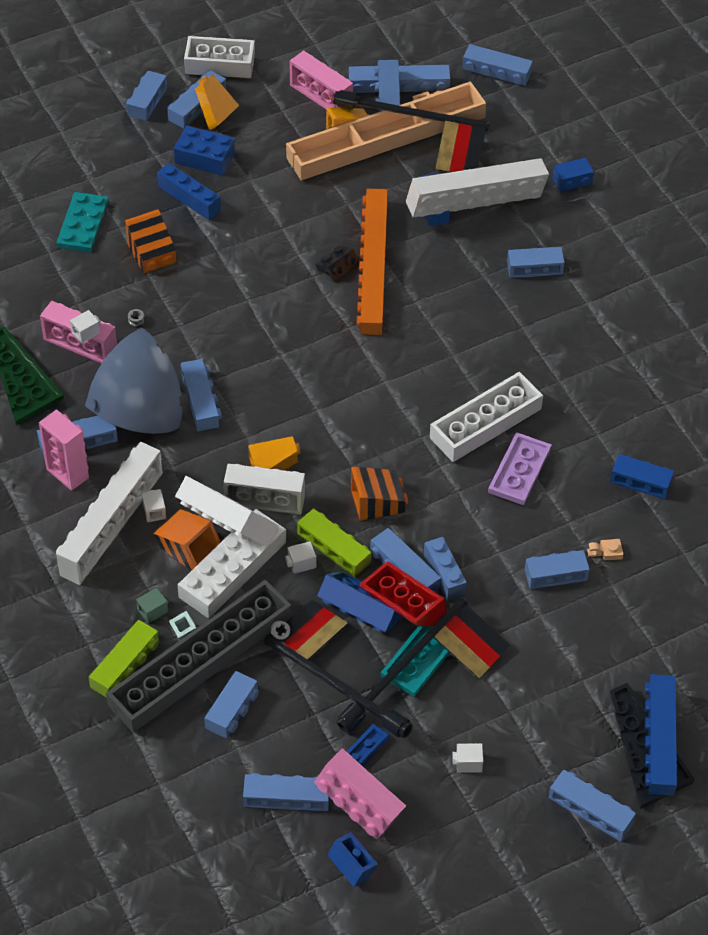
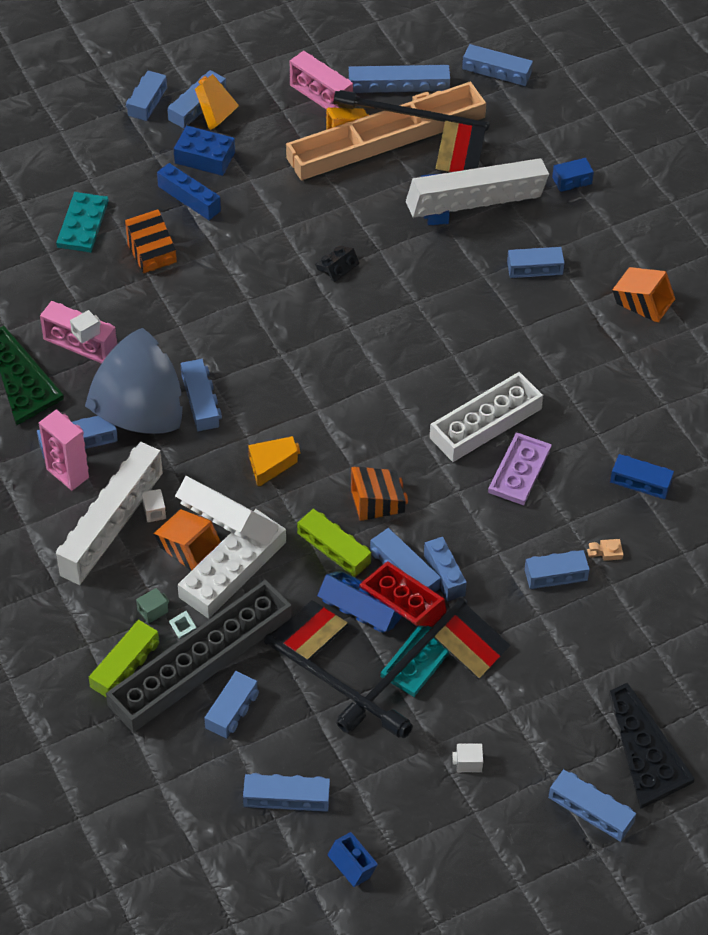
(136, 322): light grey bush -> none
(219, 55): white brick -> none
(265, 488): white brick -> none
(277, 624): light grey bush -> none
(301, 557): white brick -> none
(359, 794): bright pink brick -> none
(368, 744): blue tile -> none
(373, 262): orange brick -> none
(387, 82): medium blue brick -> none
(645, 292): none -> orange slope
(661, 735): blue brick -> none

